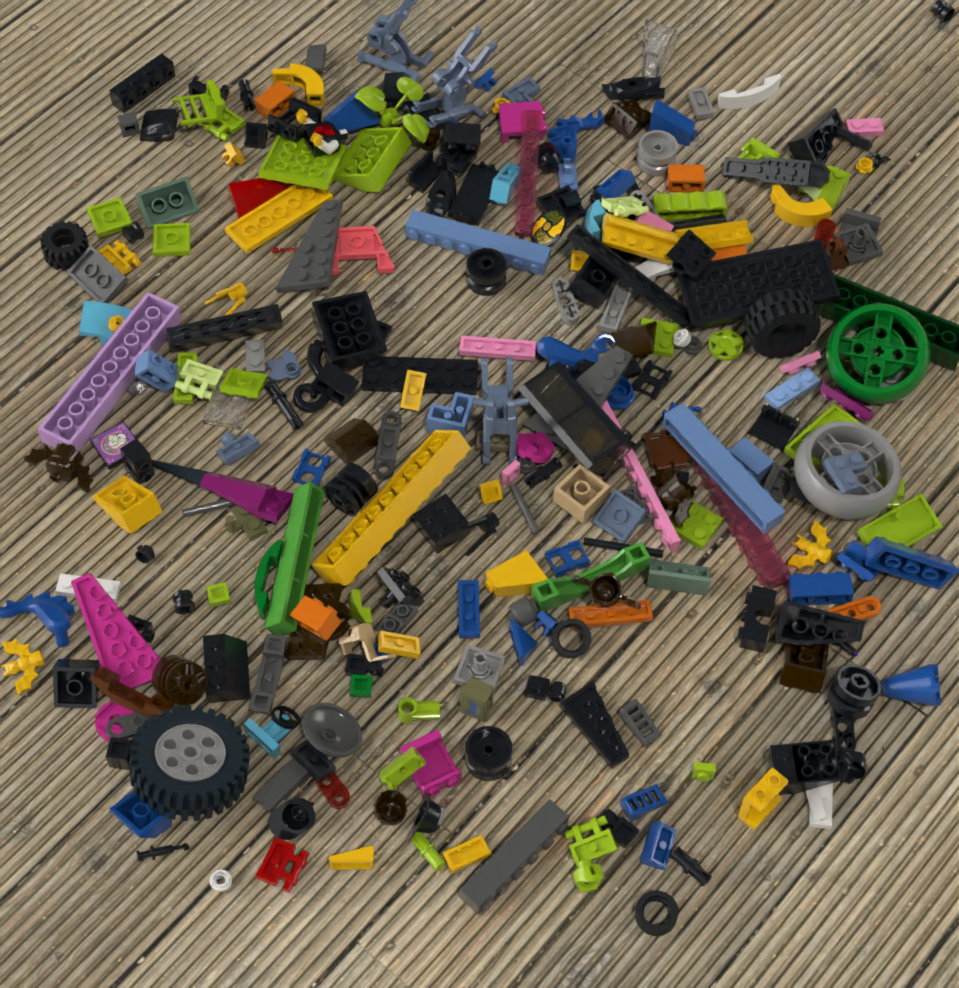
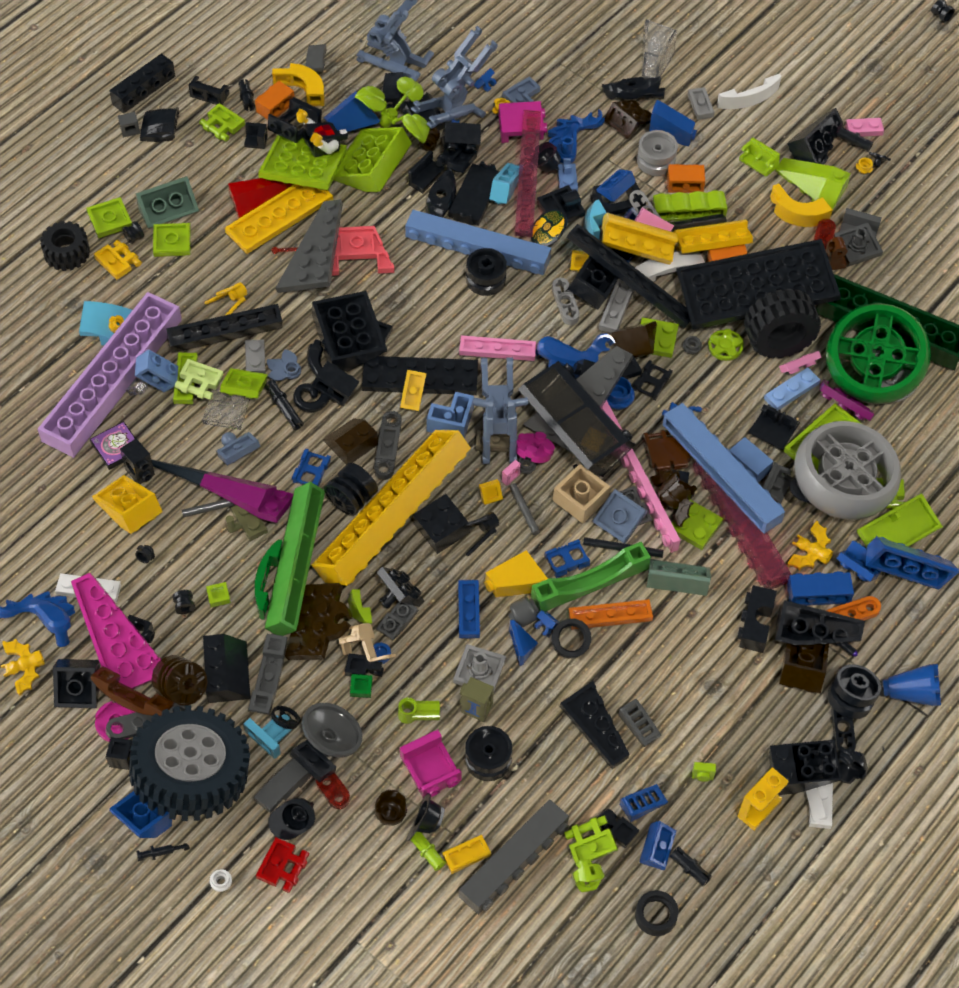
(62, 464): dark brown helmet -> none
(97, 275): dark grey plate -> none
(211, 104): lime plate -> none
(233, 154): yellow tile -> none
(315, 617): orange brick -> none
(353, 860): yellow slope -> none
(398, 644): yellow plate -> none
(402, 768): lime hinge -> none
(539, 688): black plate -> none
(543, 473): black pin -> none
(609, 582): dark brown helmet -> none
(624, 206): yellowish green plate -> none
(682, 338): white plate -> none
(690, 255): black plate -> none
(779, 171): black piece -> none
(843, 470): sand blue plate -> none

